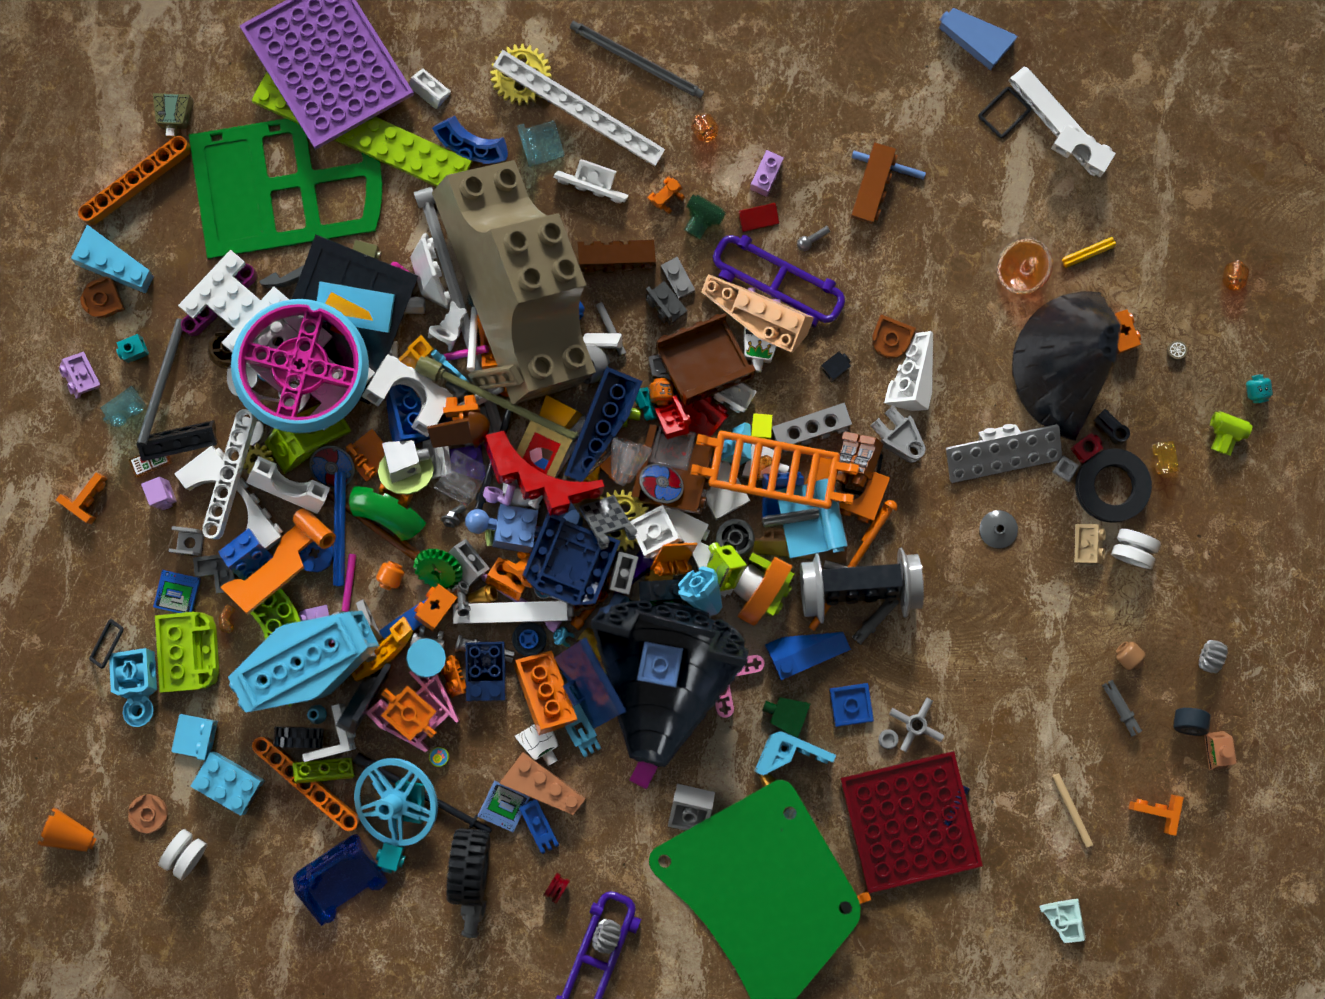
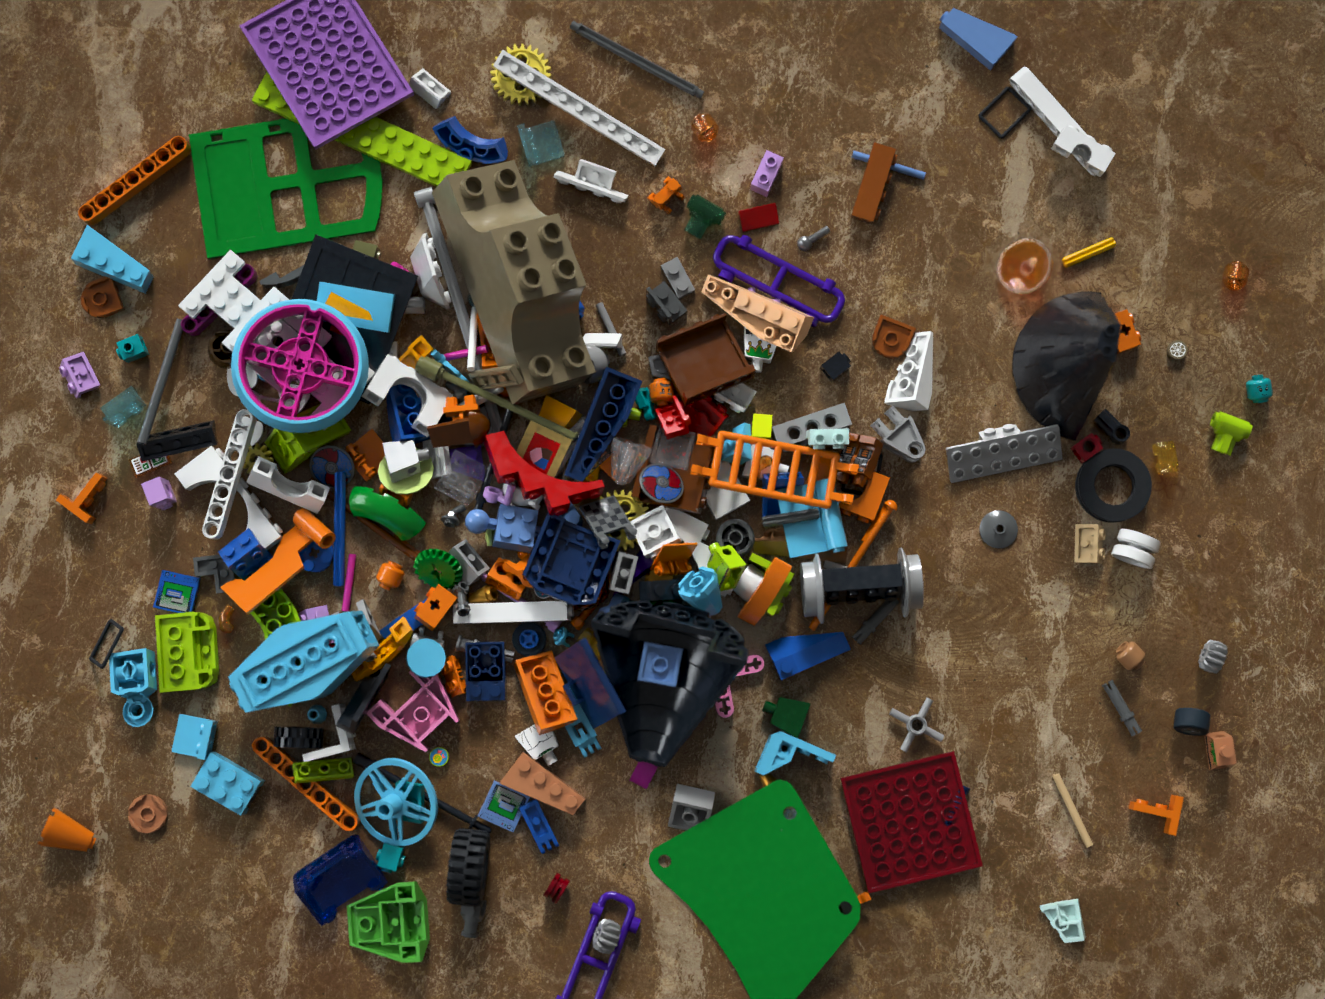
(172, 112): torso -> none
(182, 854): white wheel -> none
(185, 533): light grey piece -> none
(391, 923): none -> bright green wedge
(408, 713): orange plate -> none
(450, 327): white hair -> none
(616, 256): reddish brown wedge -> none
(823, 437): none -> light aqua plate
(851, 704): blue tile -> none
(888, 739): light grey tile -> none
(1065, 468): light grey tile -> none

